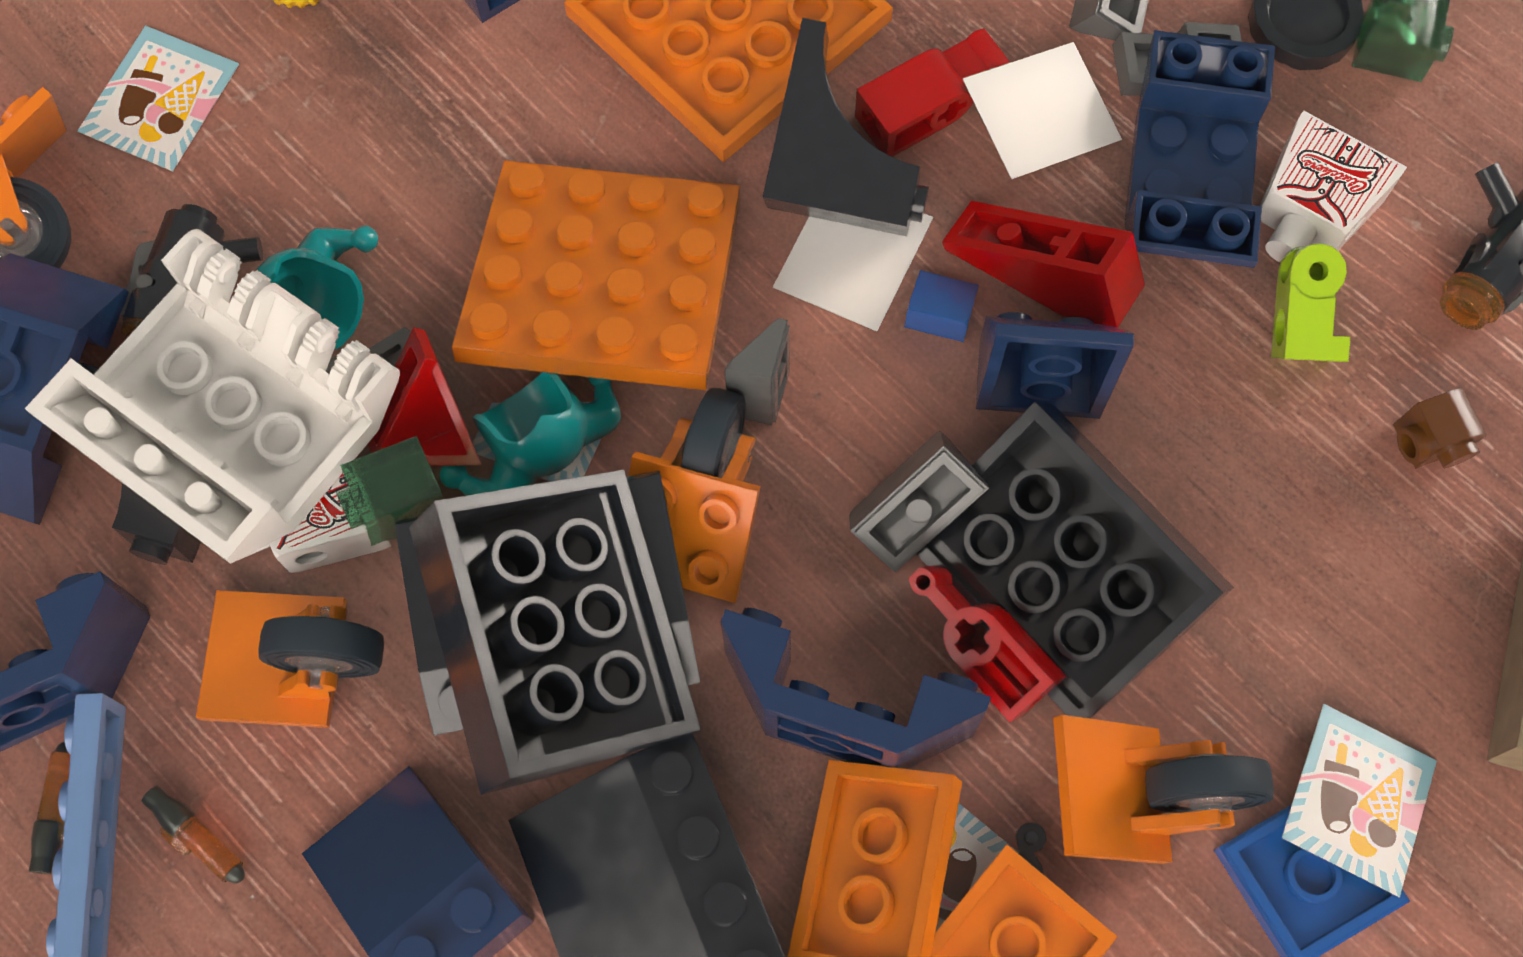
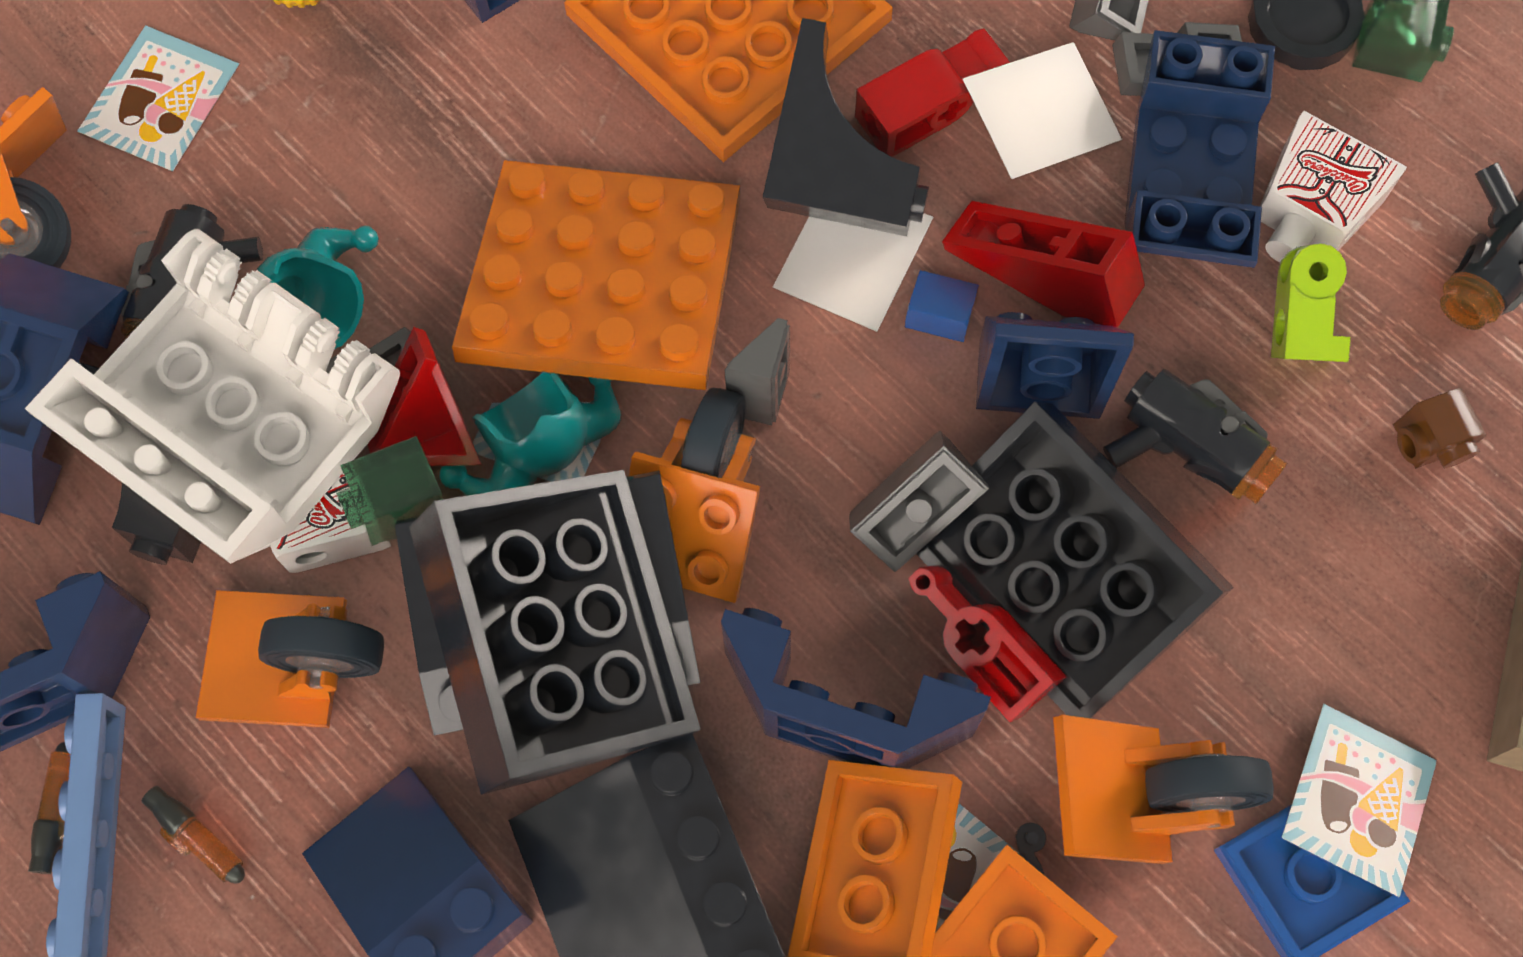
(1201, 429): none -> black piece

